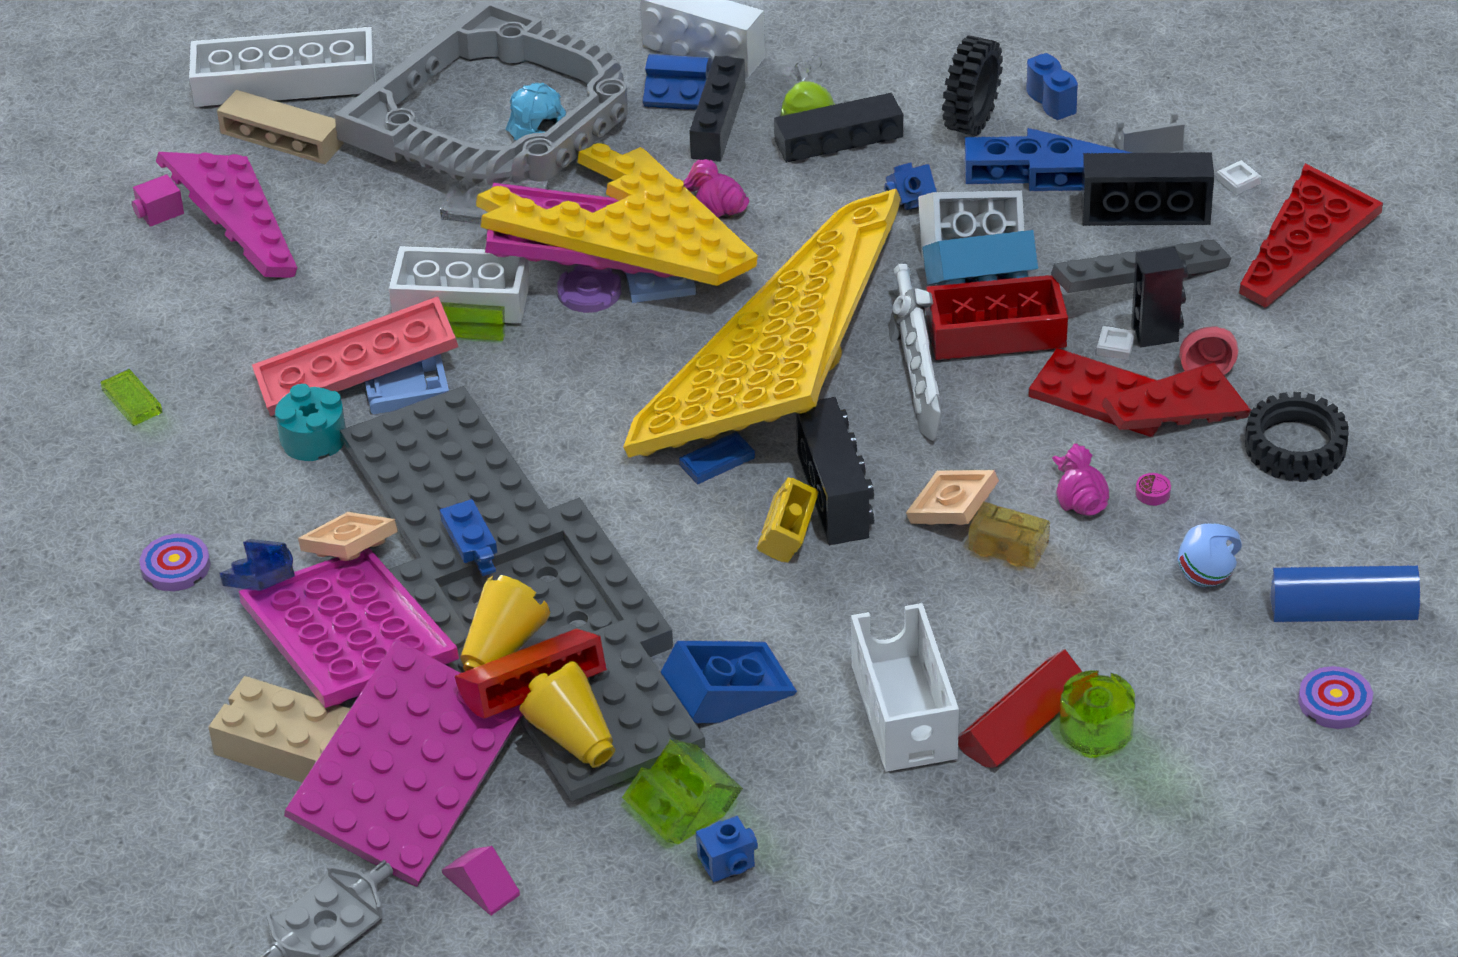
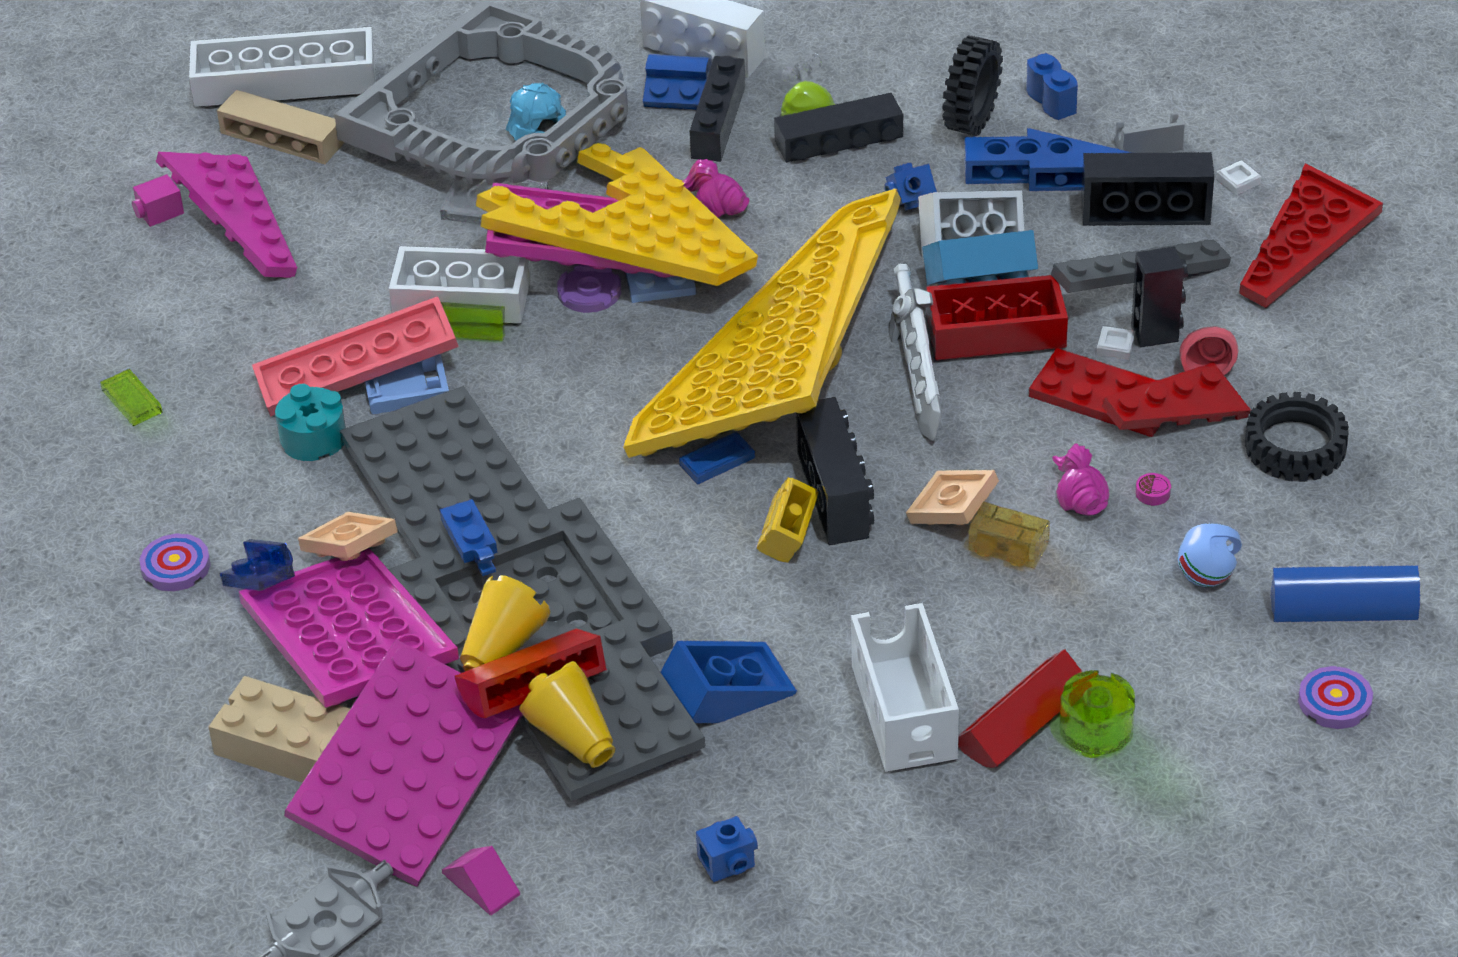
(660, 792): clear neon green piece -> none

